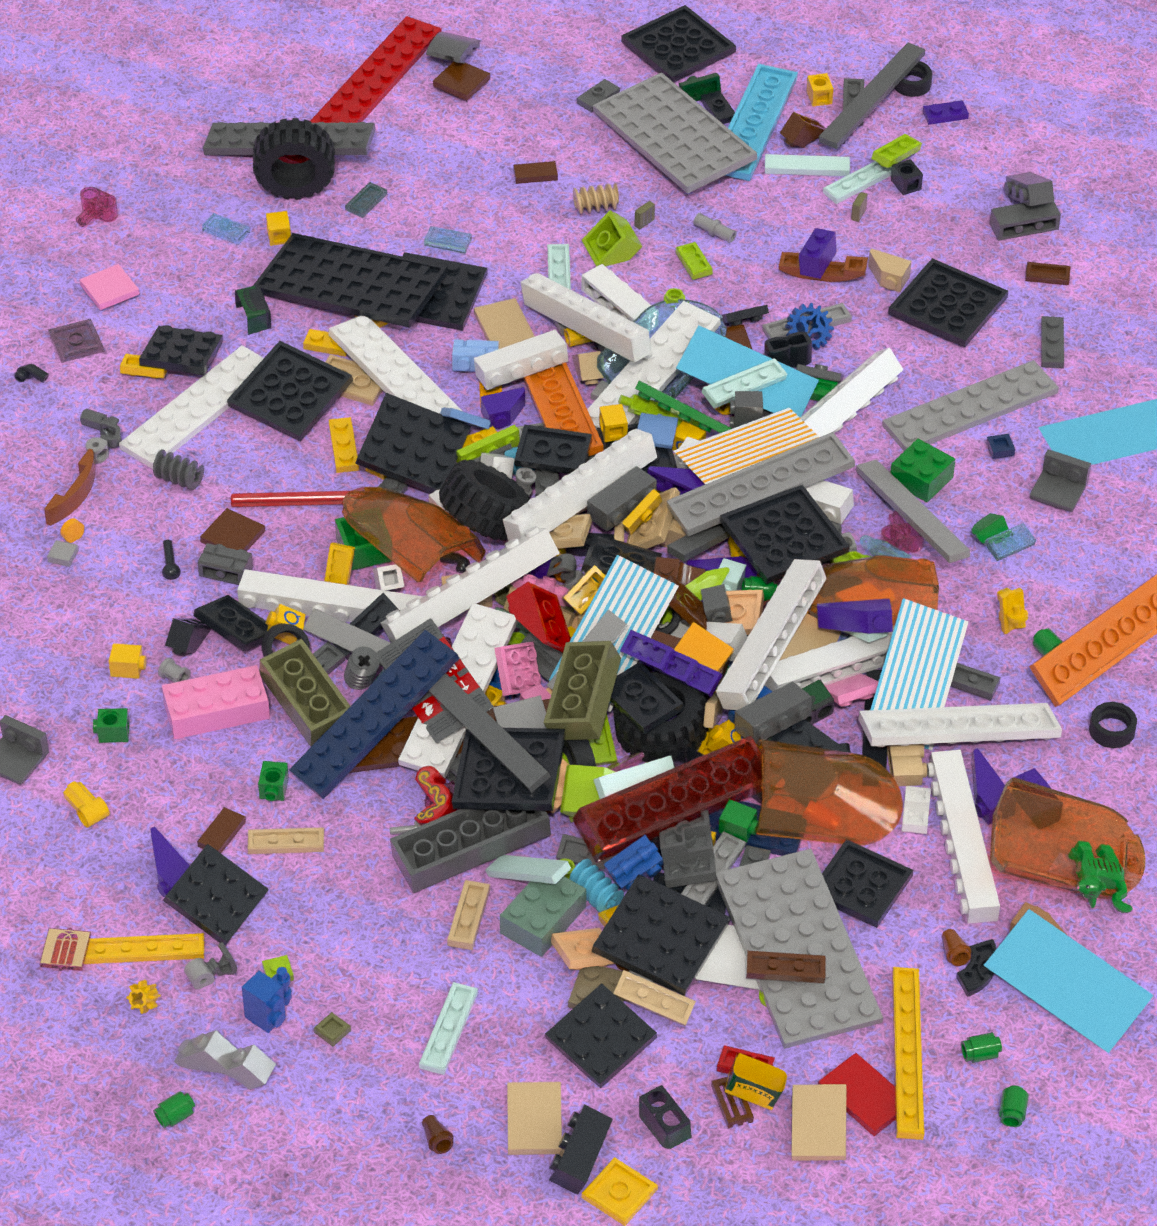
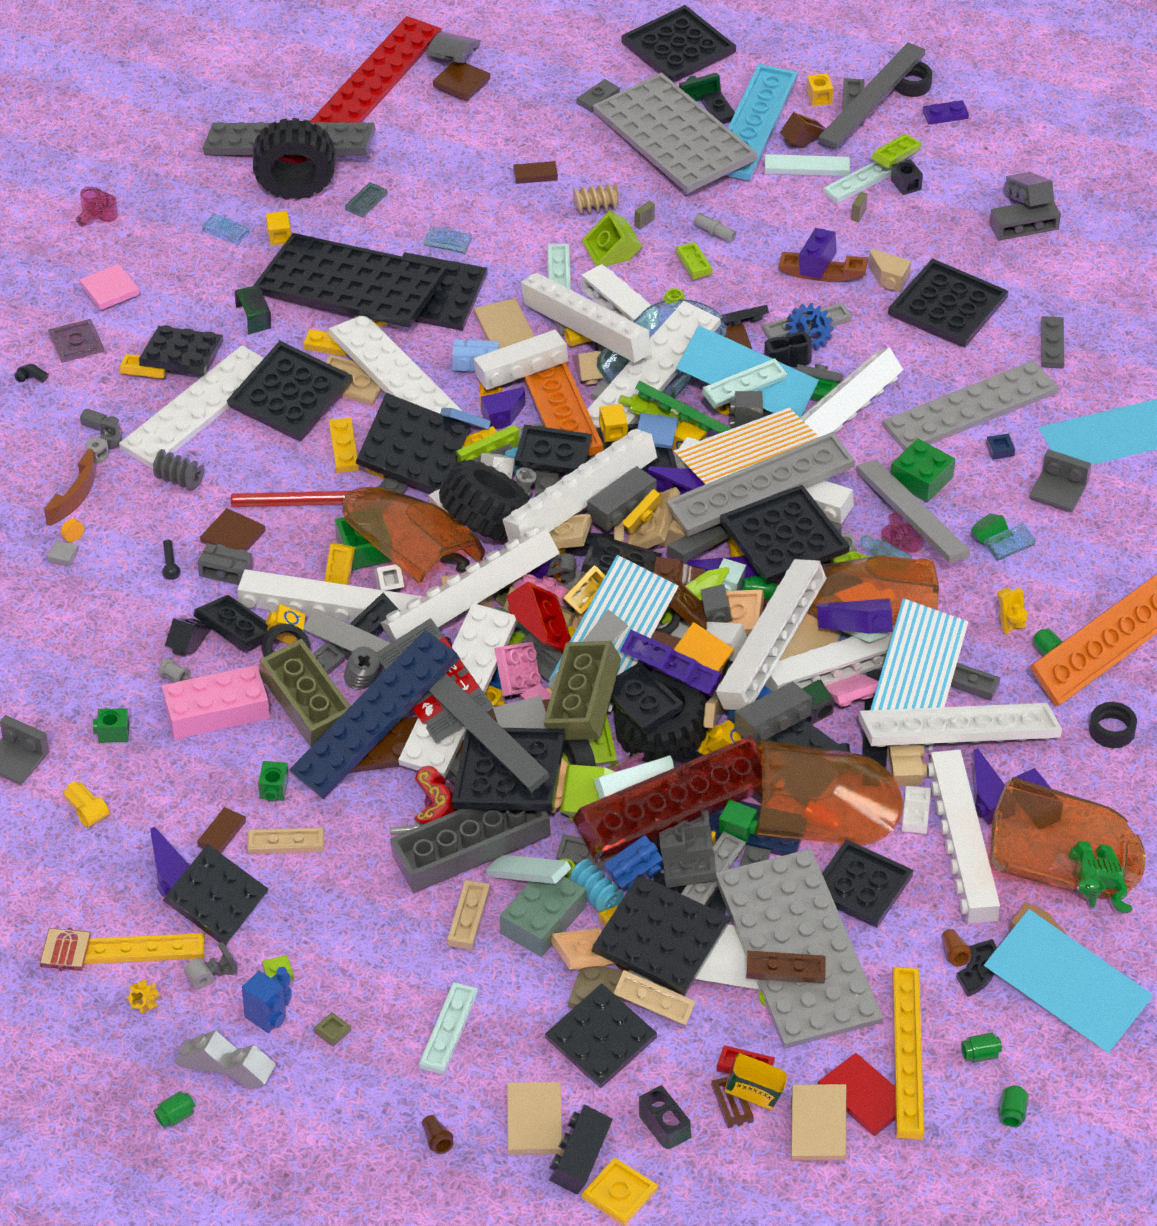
(126, 661): yellow brick -> none
(1047, 273): reddish brown tile -> none

